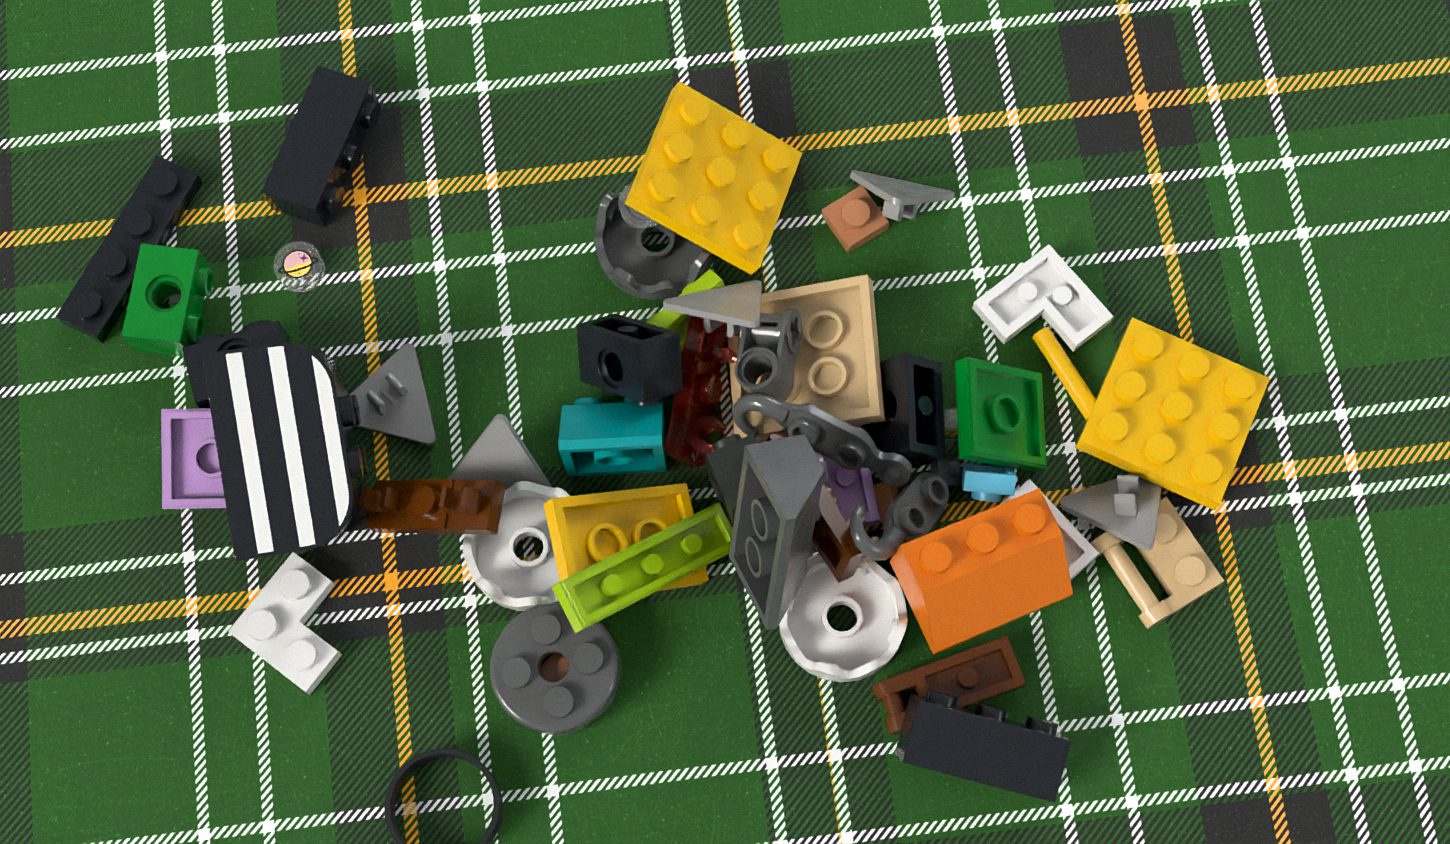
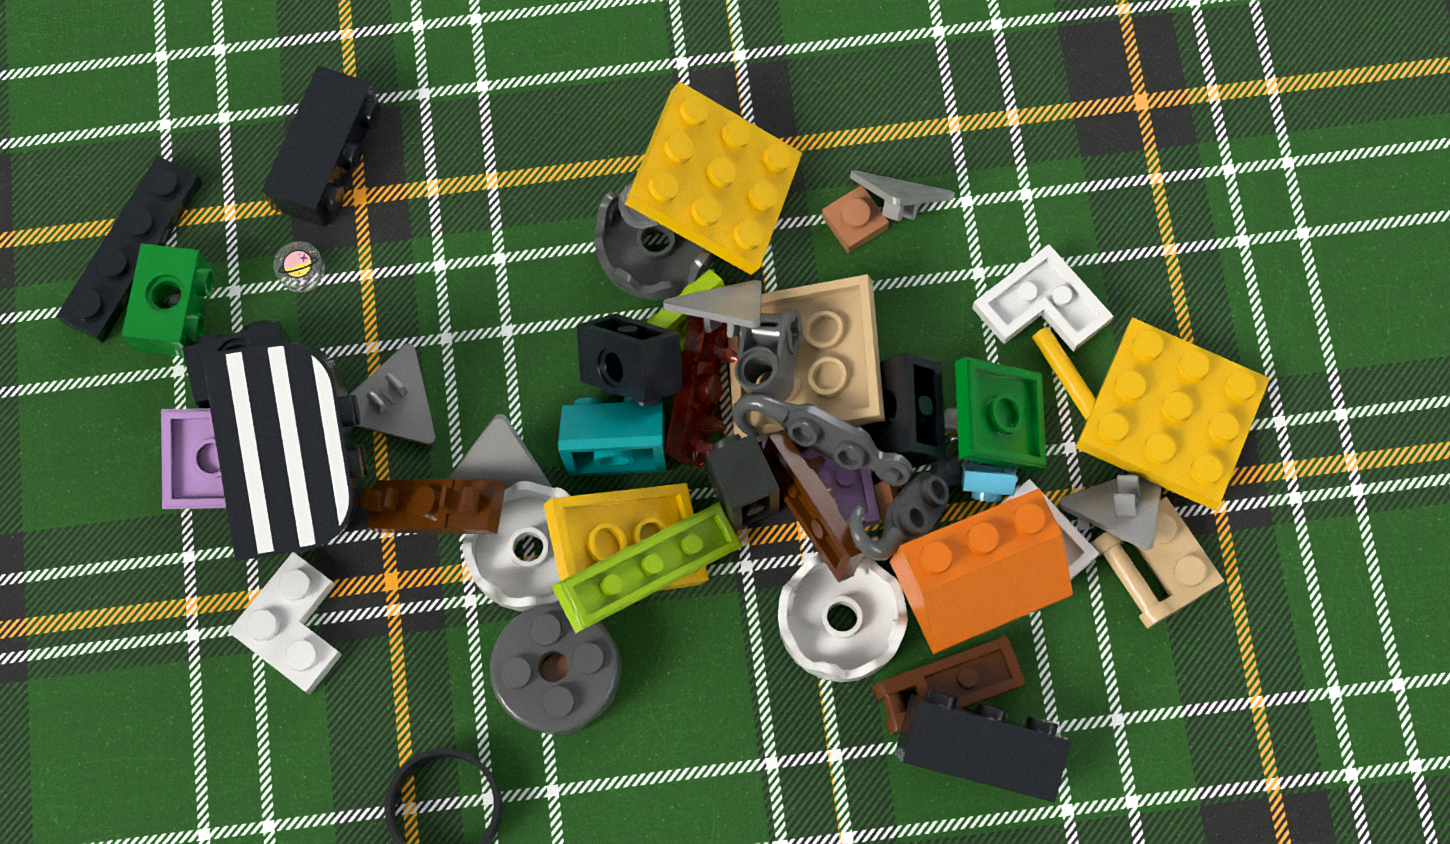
(776, 521): dark grey slope -> none

